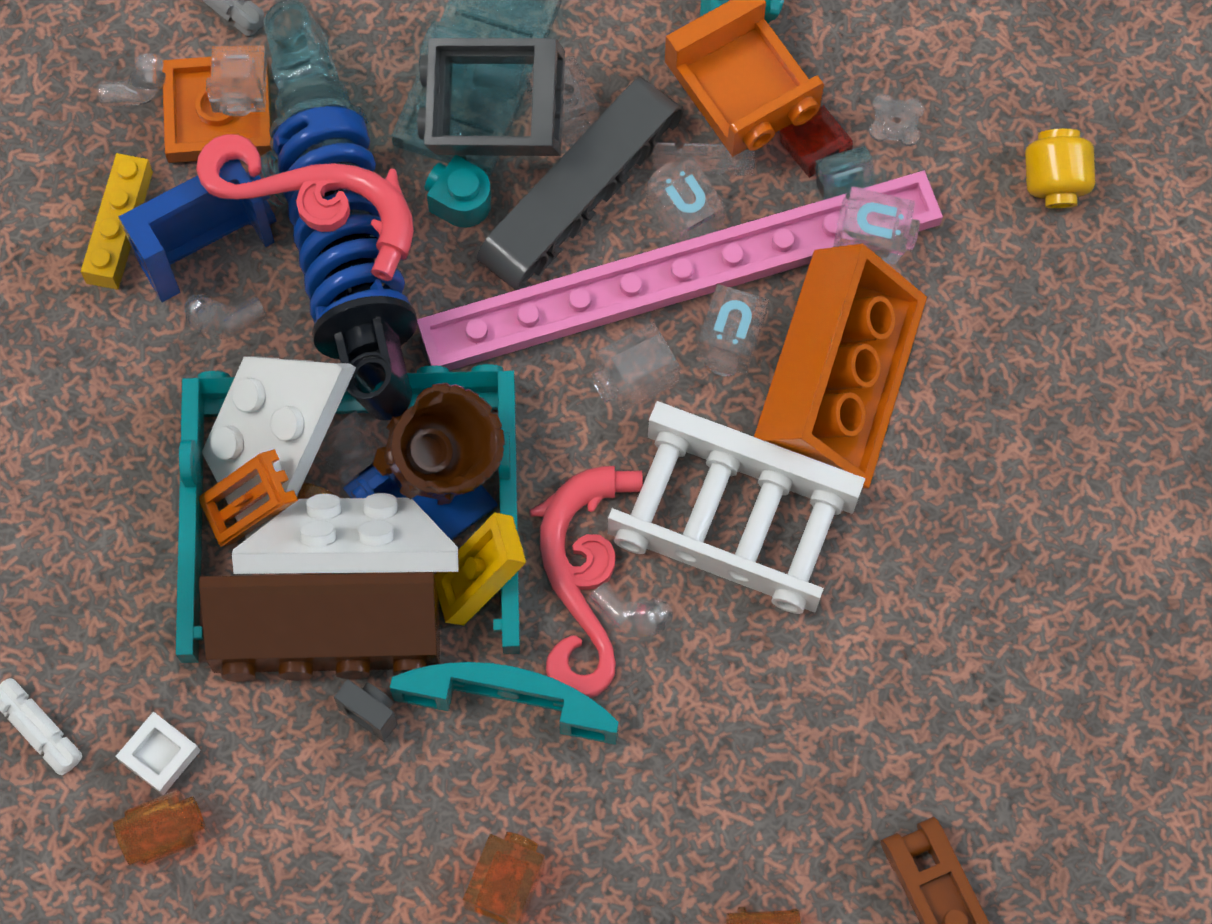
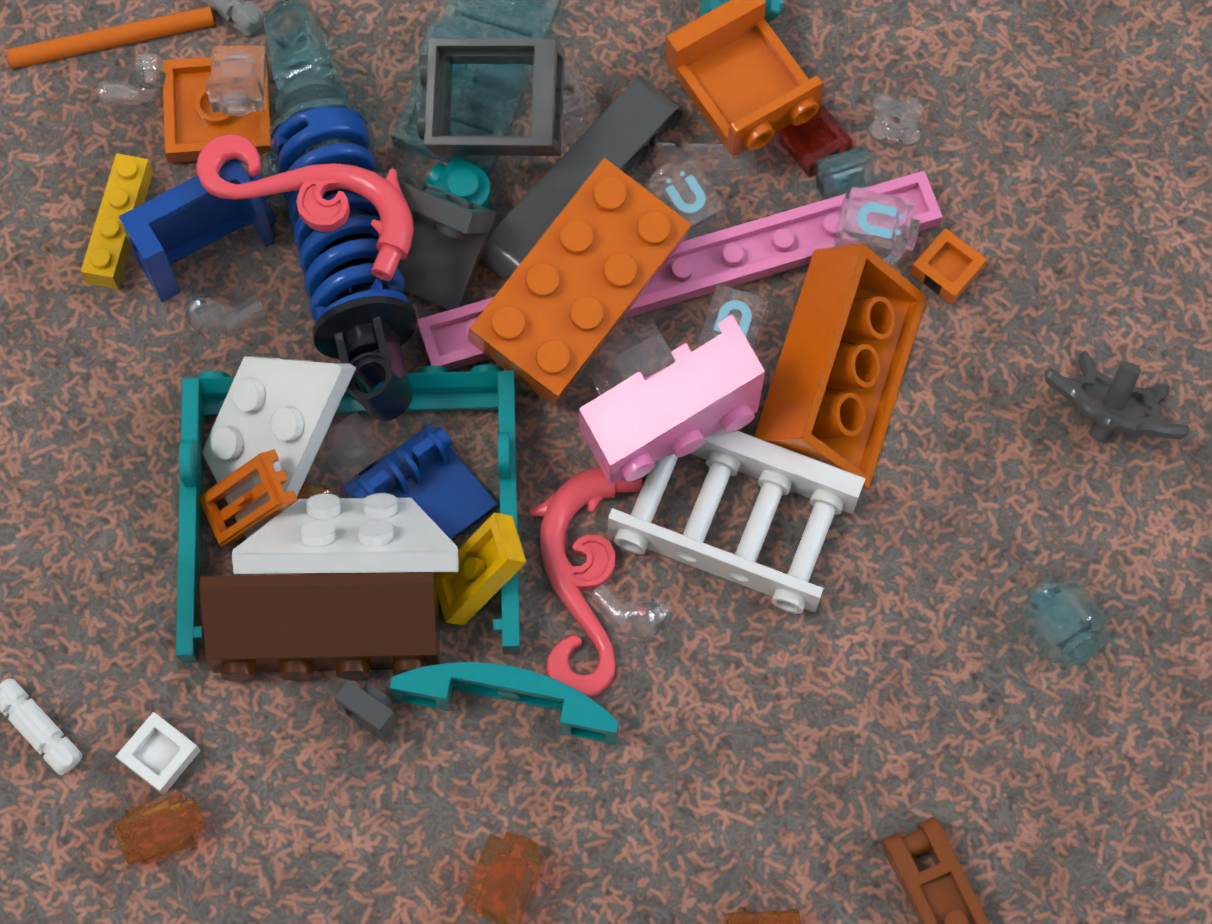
(110, 37): none -> orange bar
(443, 444): reddish brown hair -> none
(444, 243): none -> dark grey bracket
(578, 281): none -> orange brick
(676, 406): none -> wedge
(948, 266): none -> orange plate
(1060, 167): yellow head -> none
(1064, 622): none -> clear light blue head
(1116, 401): none -> dark grey piece

